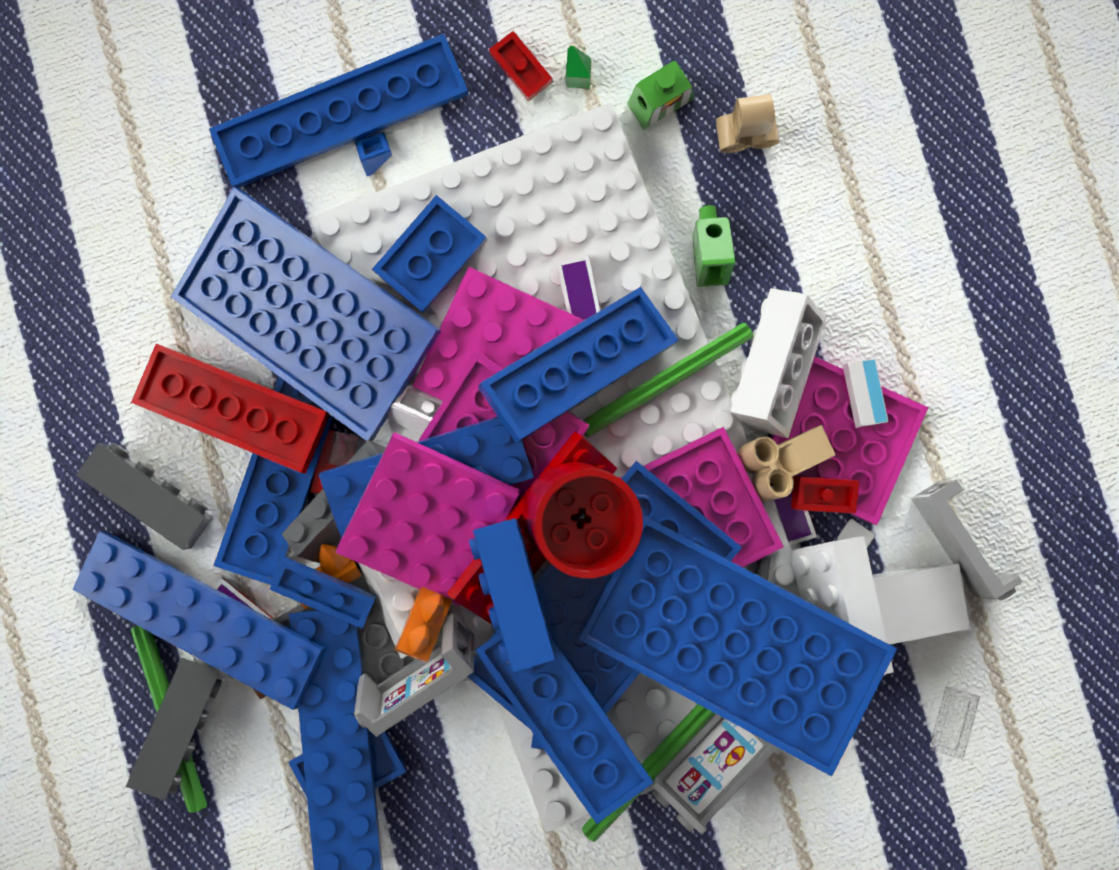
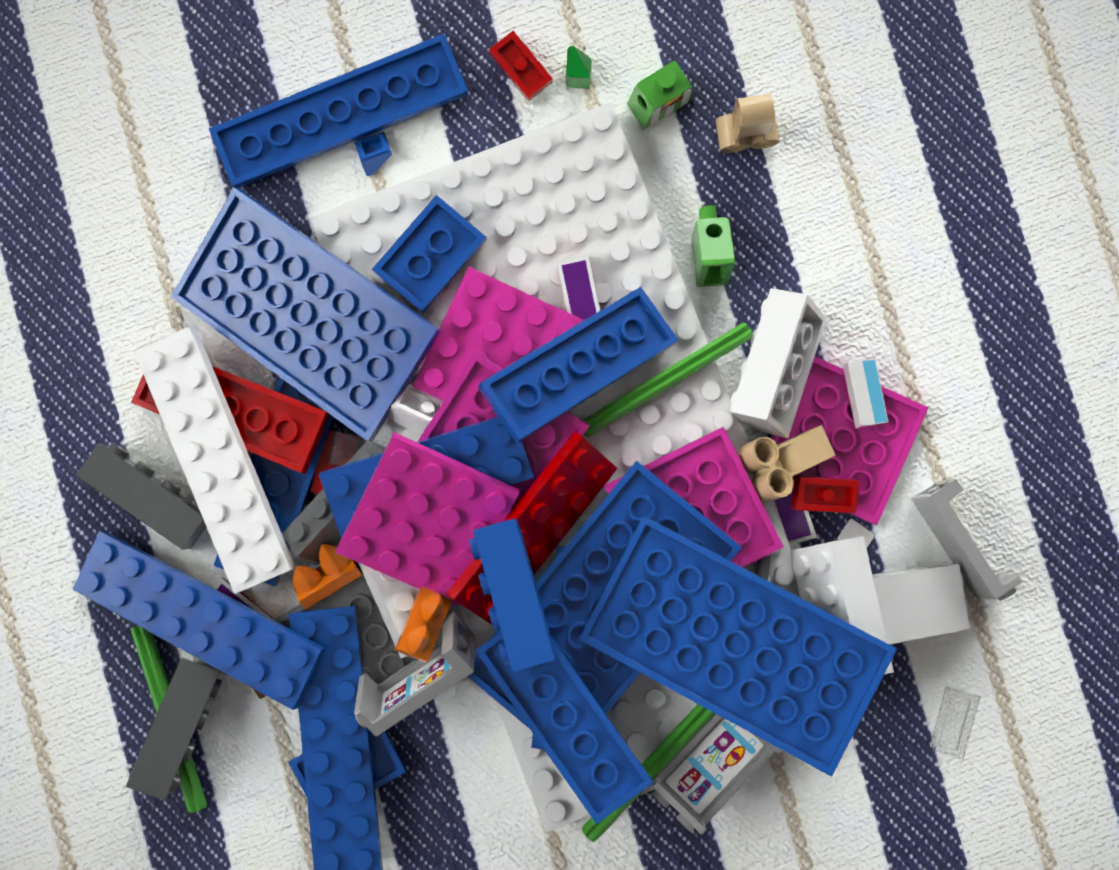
(214, 459): none -> white plate
(322, 592): blue plate -> none
(597, 542): red brick -> none

